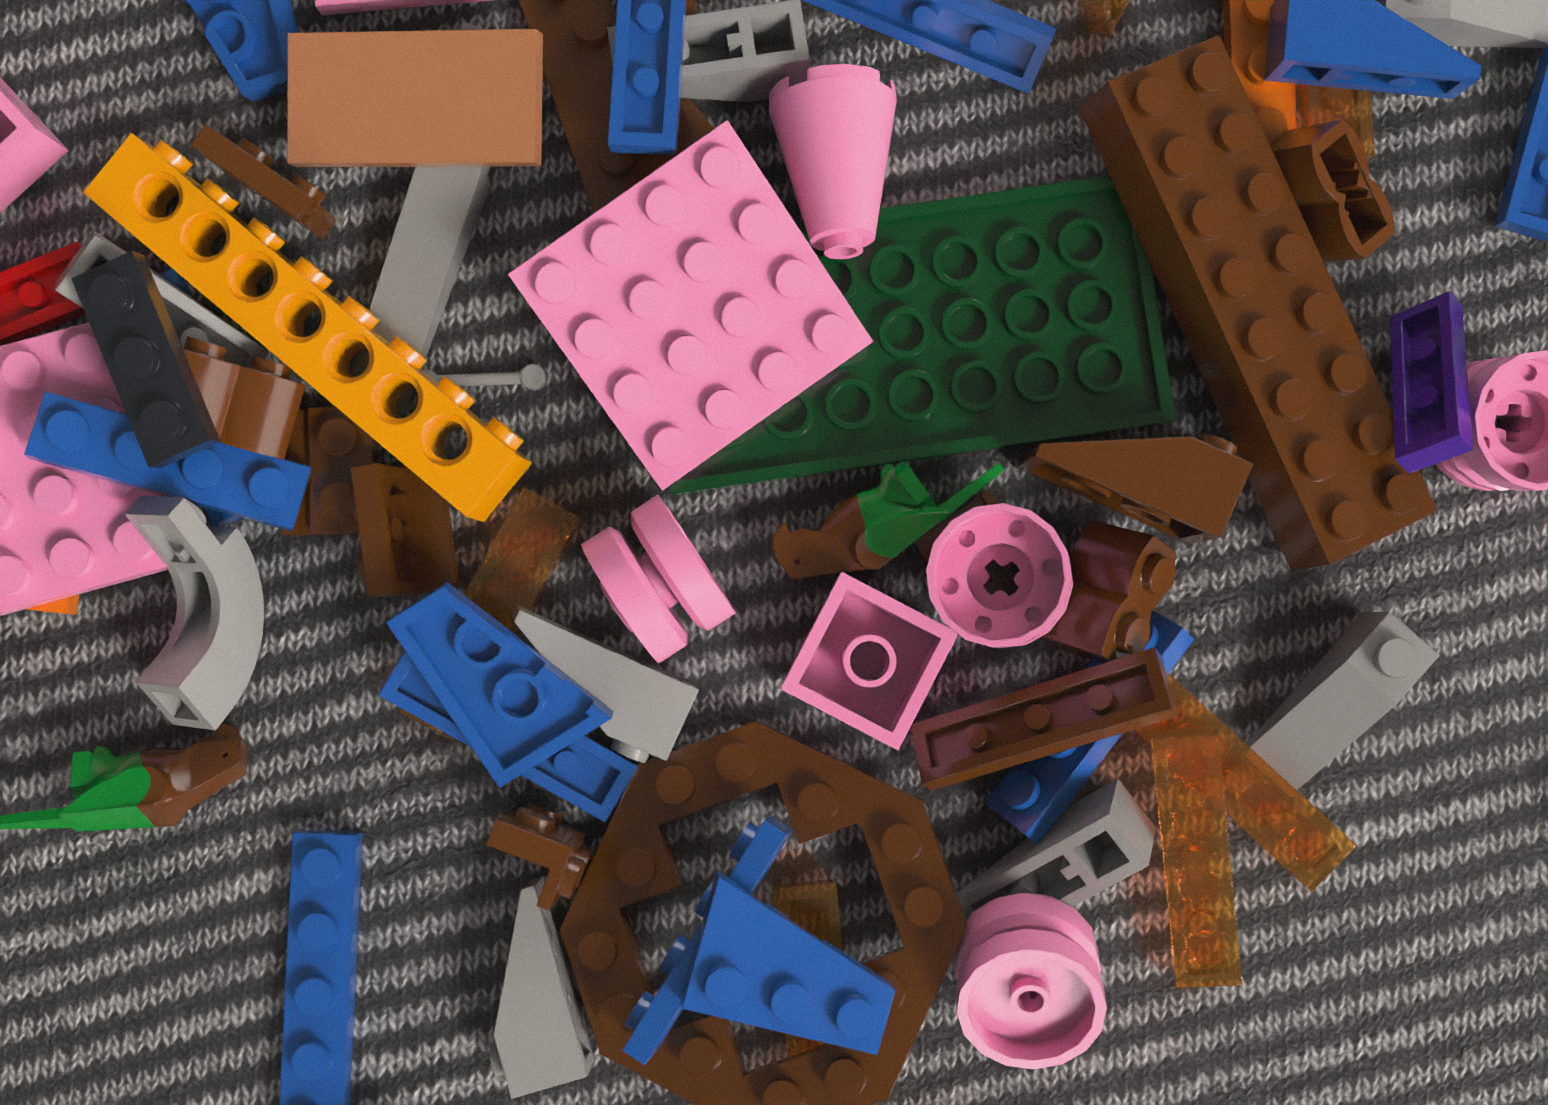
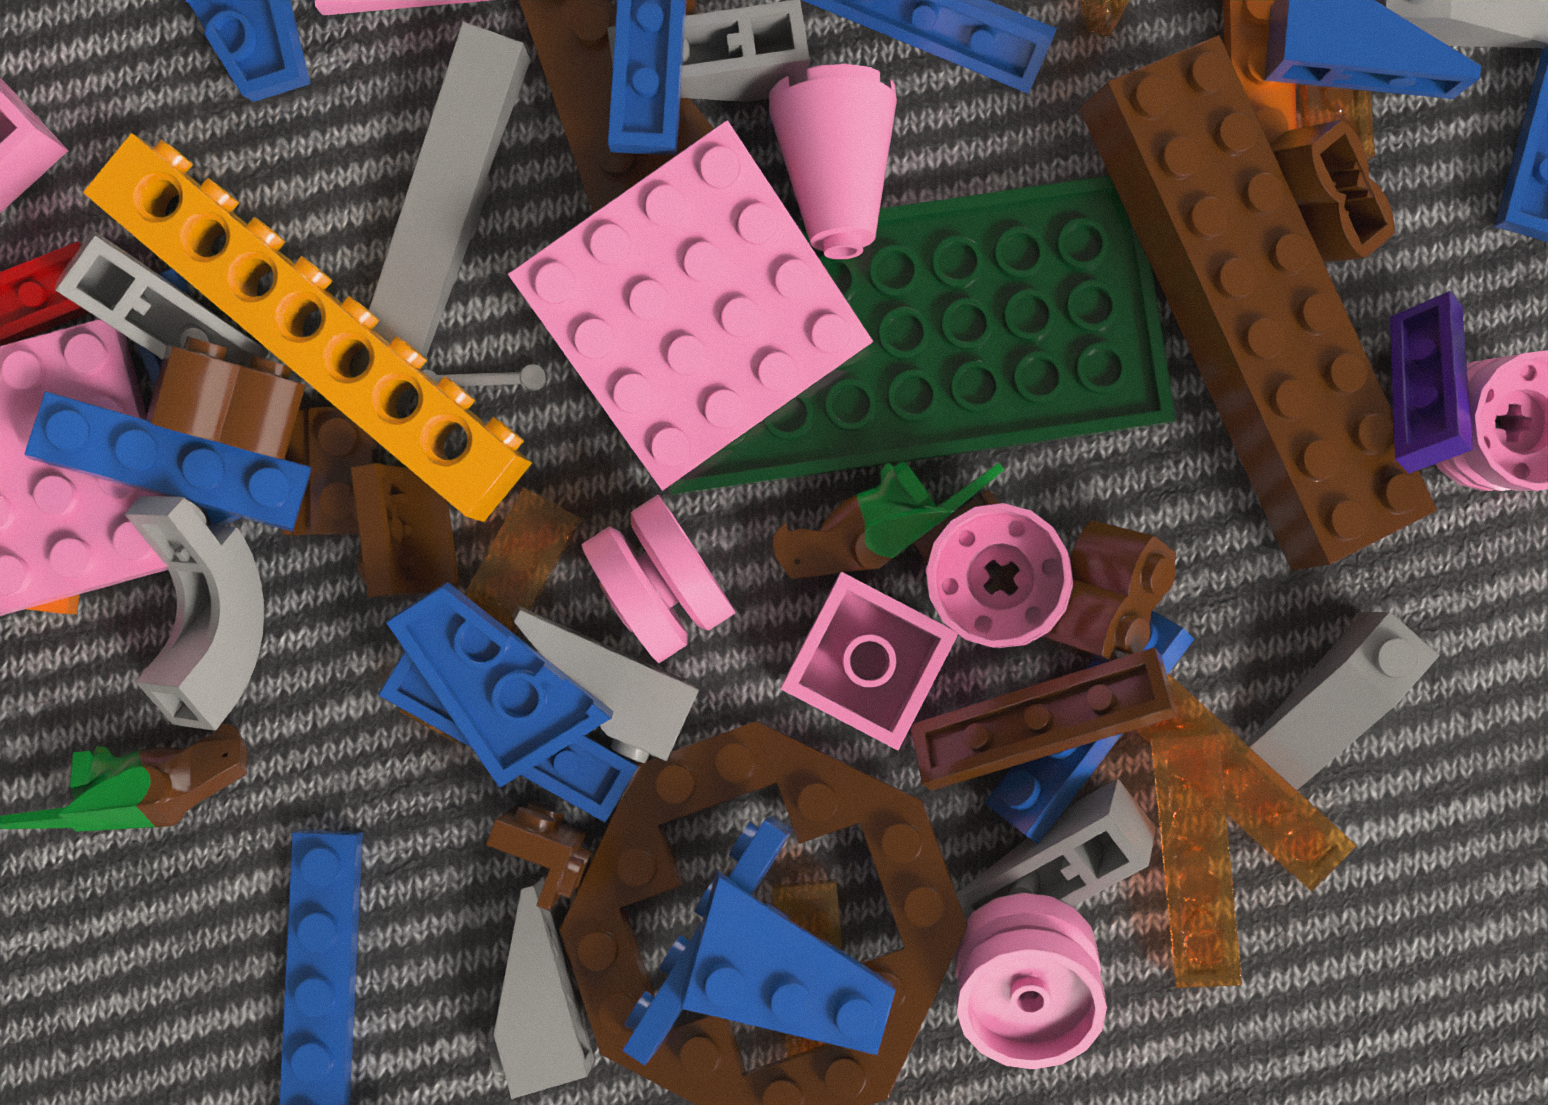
(145, 360): black plate -> none
(252, 169): reddish brown plate -> none
(415, 98): nougat tile -> none
(1164, 483): reddish brown slope -> none

